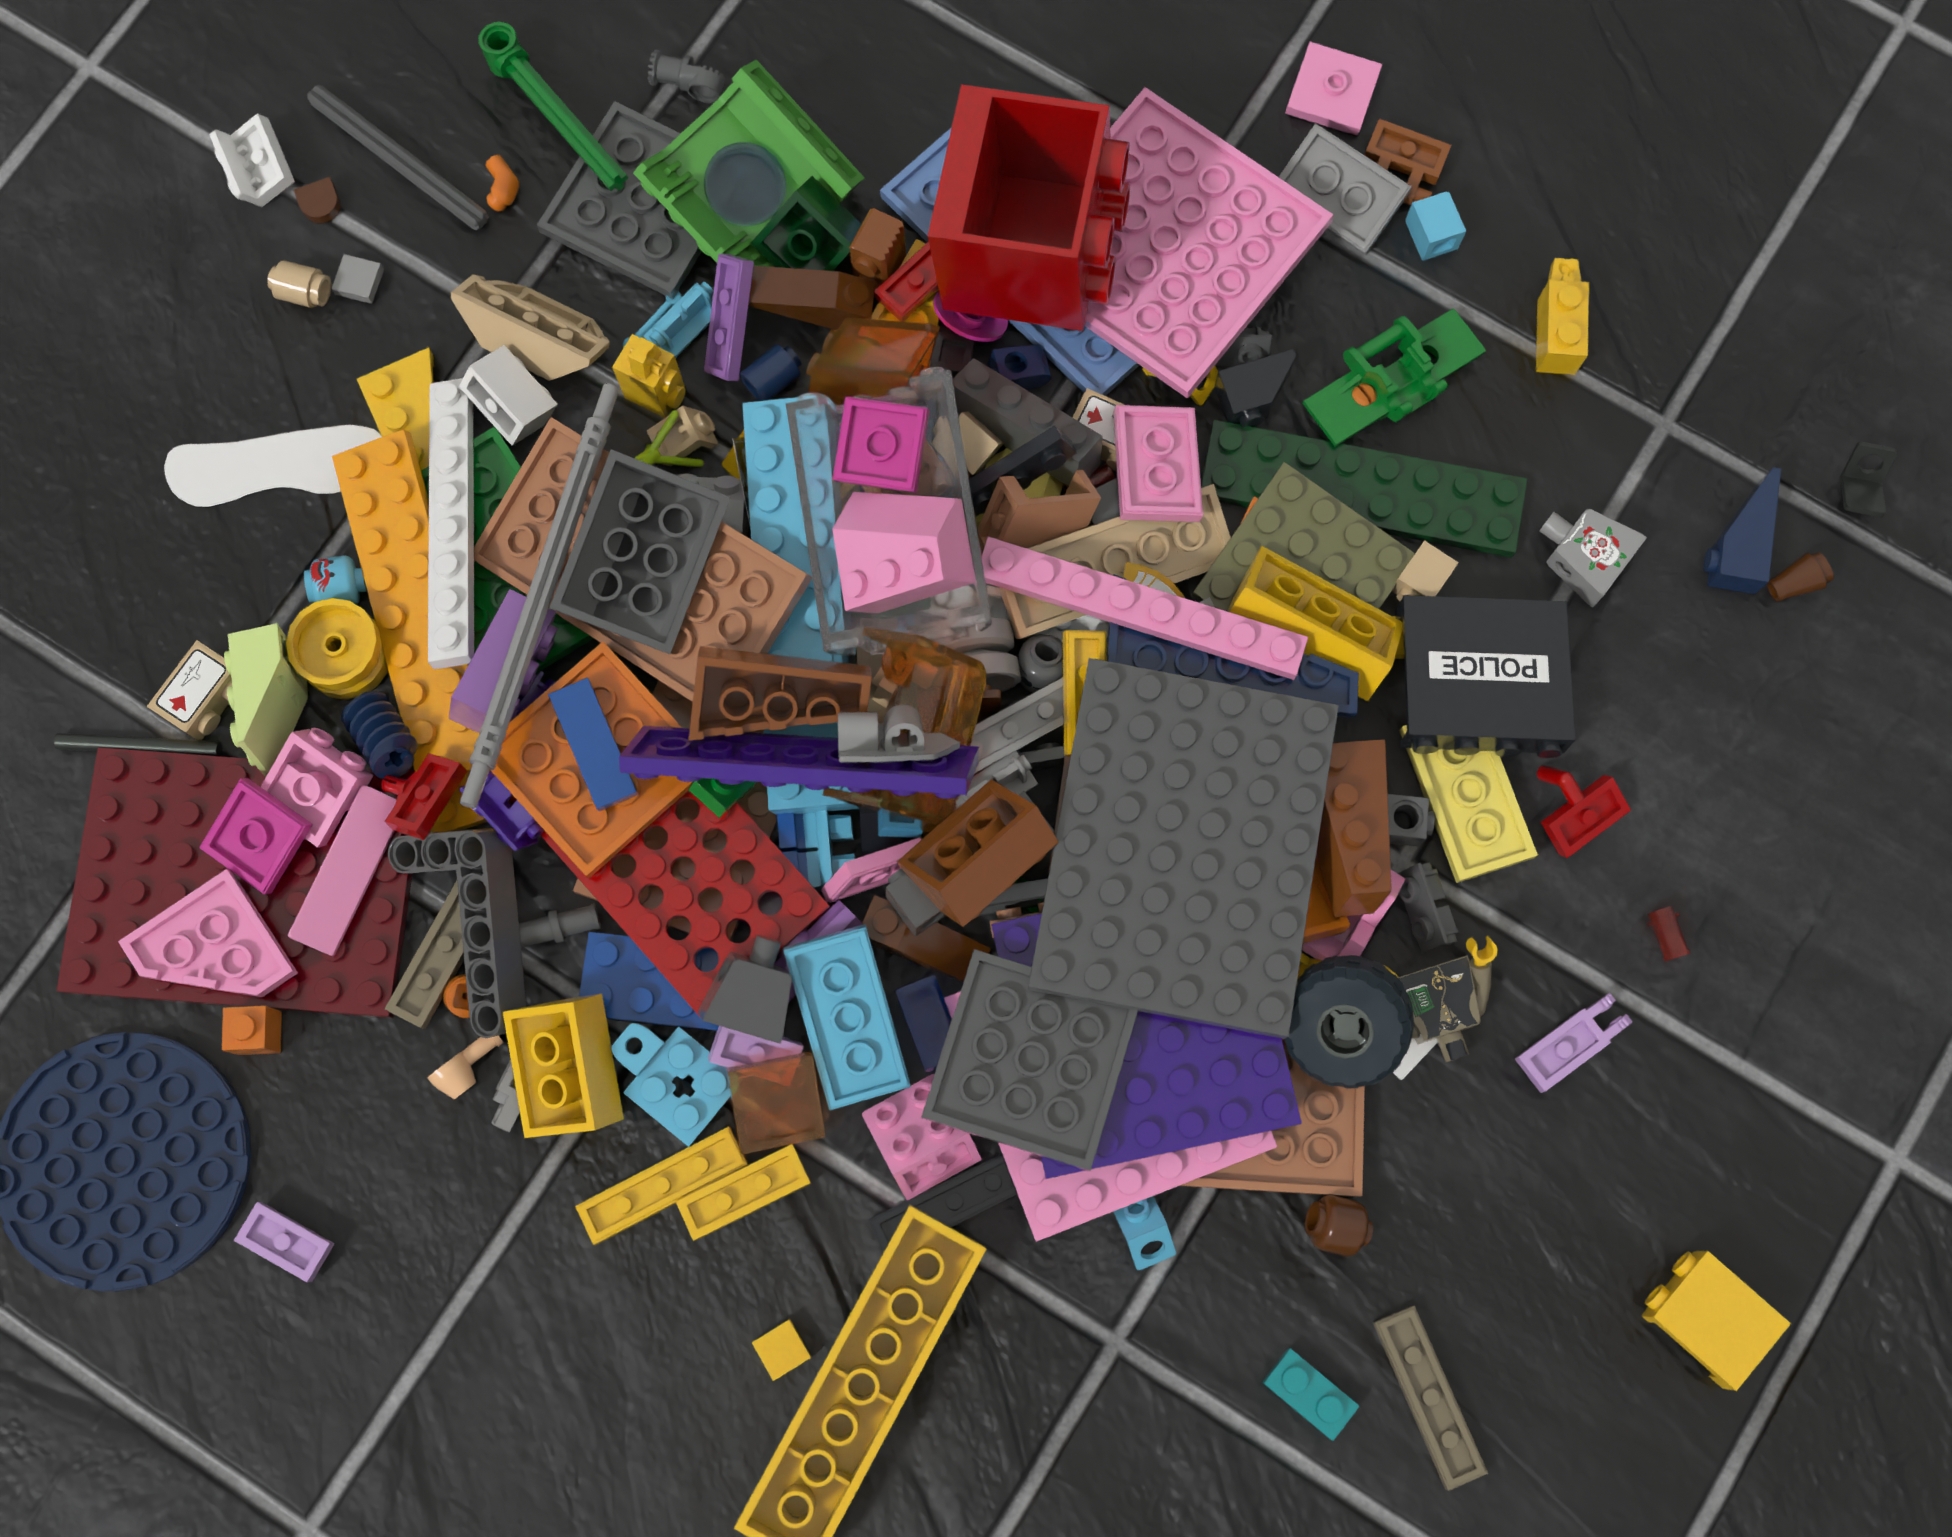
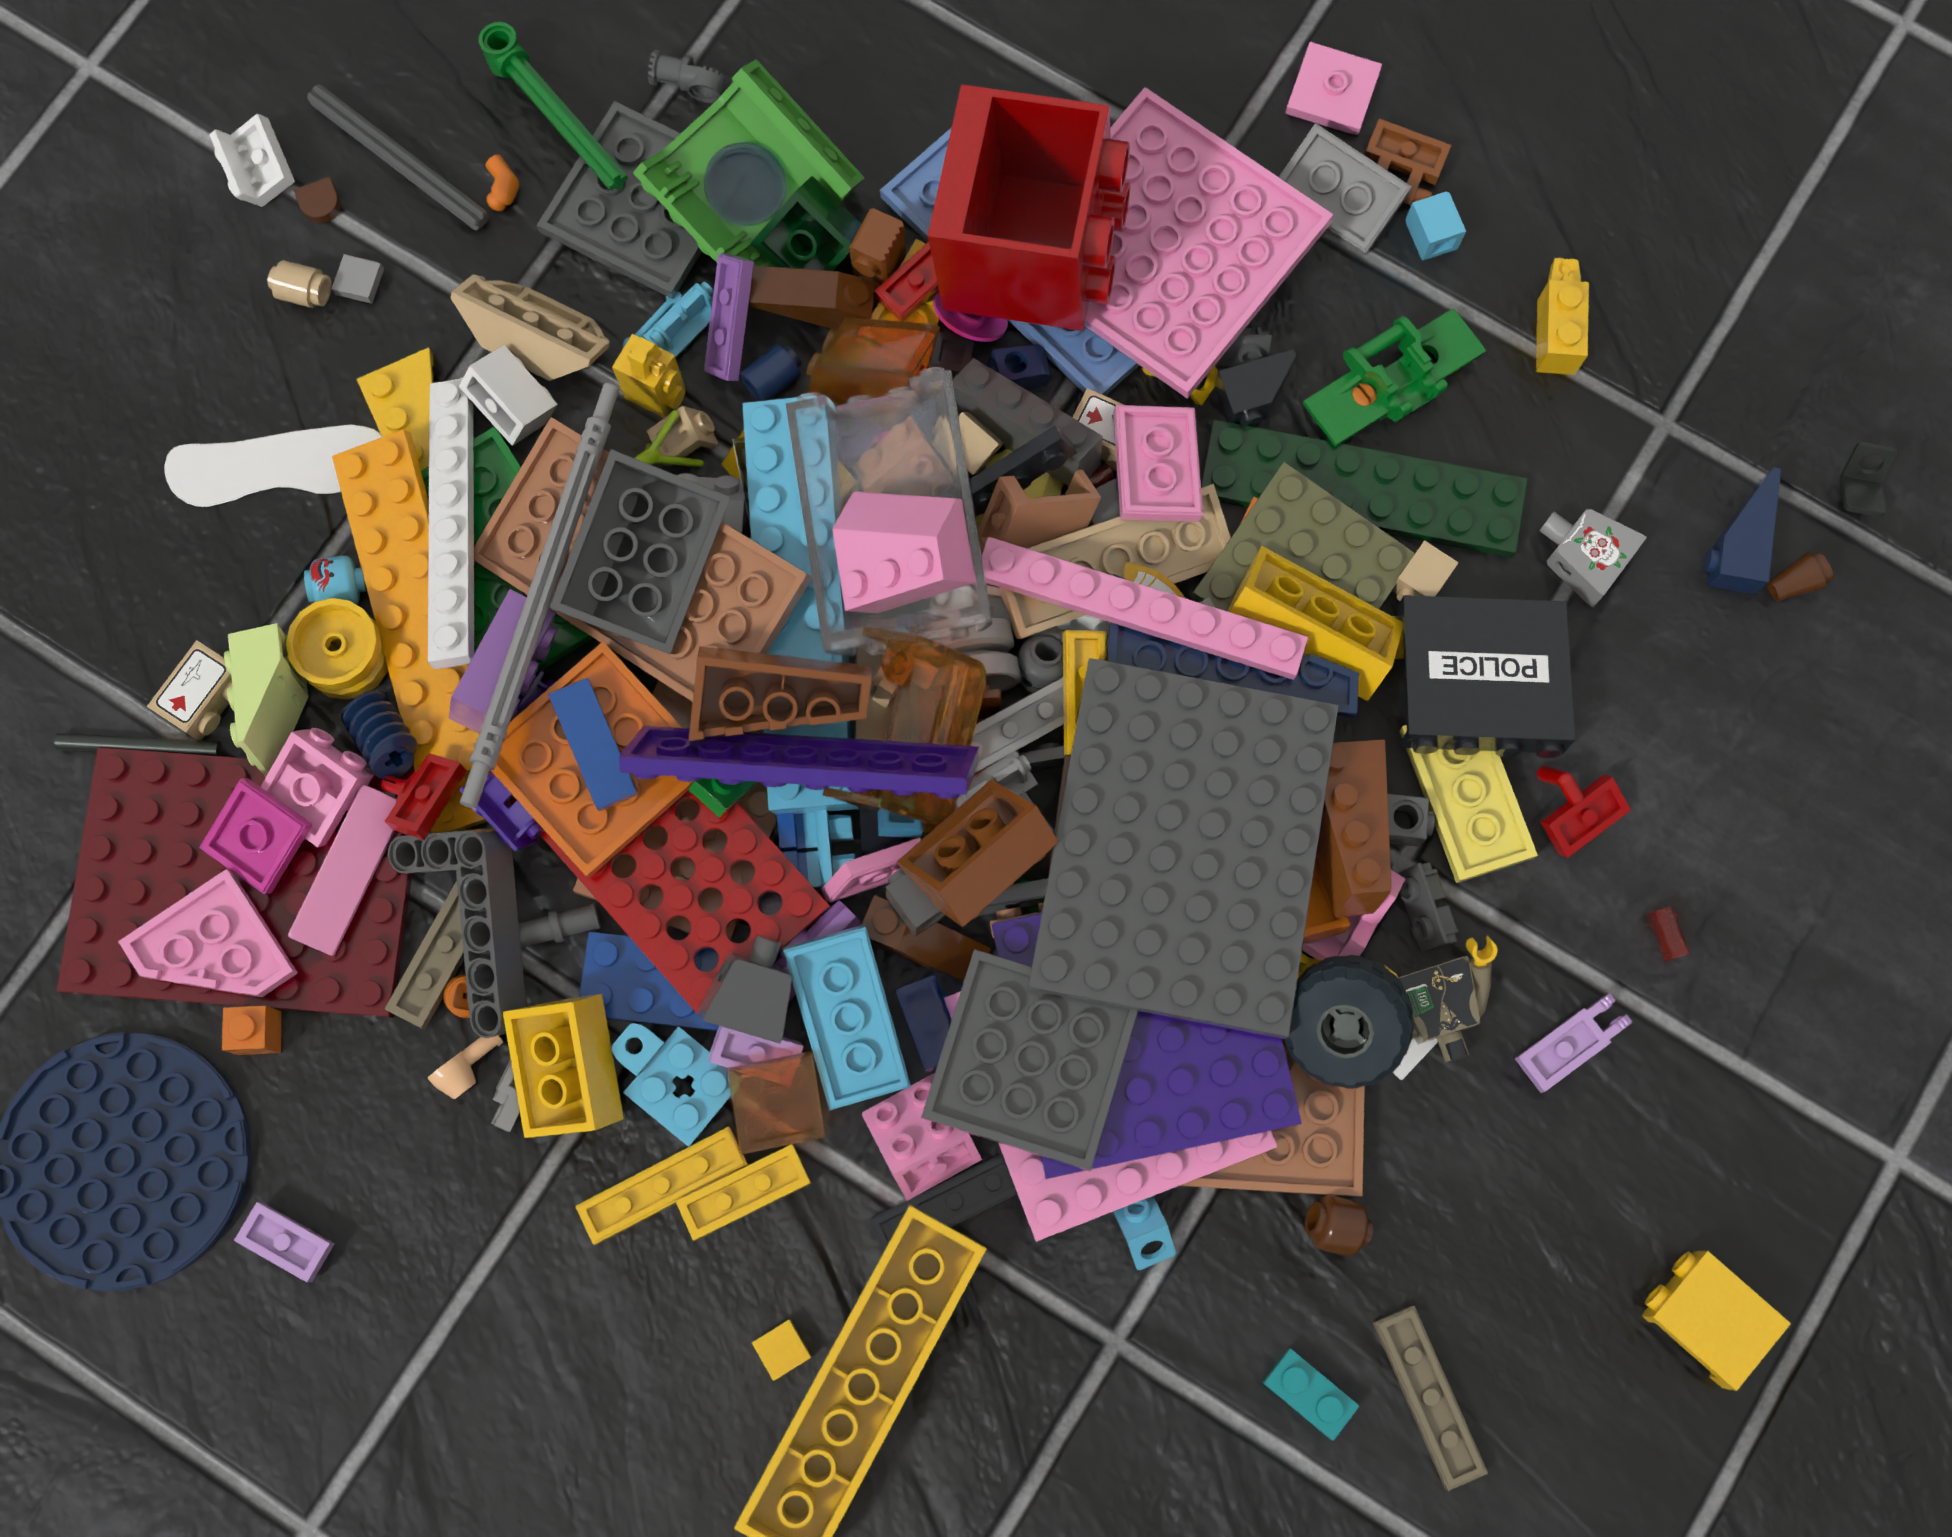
(868, 741): light grey panel -> none
(881, 444): dark pink tile -> none

